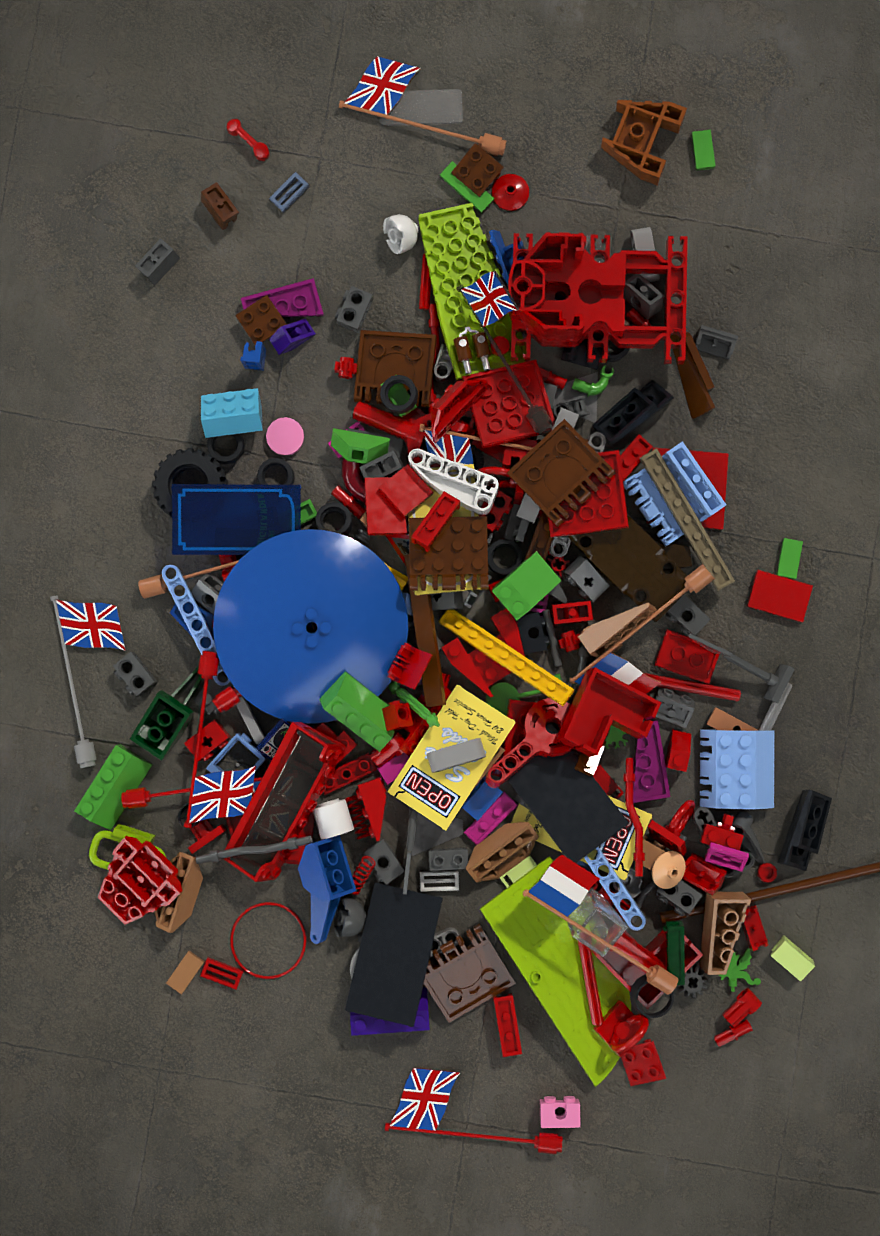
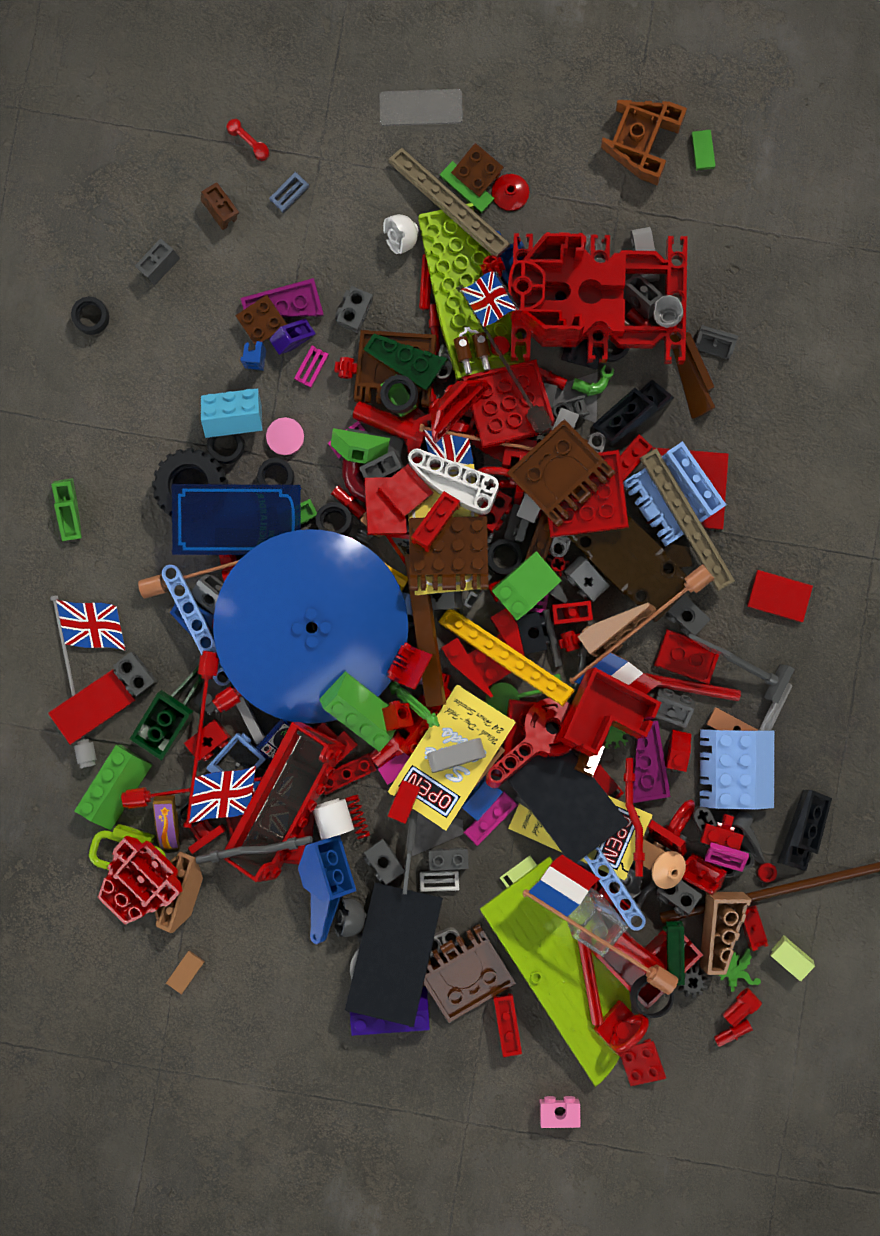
(67, 509): none -> bright green slope
(79, 305): none -> black tyre
(91, 707): none -> red tile
(166, 822): none -> slope
(225, 966): red tile -> none
(232, 934): red piece -> none
(318, 352): none -> dark pink tile
(359, 872): red piece -> none
(374, 799): red slope -> none
(382, 90): flag -> none
(404, 801): none -> red tile
(406, 360): none -> dark green wing
(425, 1104): flag -> none
(449, 203): none -> dark tan tile
(492, 263): none -> red gear
(501, 851): medium nougat wedge -> none
(668, 311): none -> light grey hair
(789, 558): bright green tile -> none

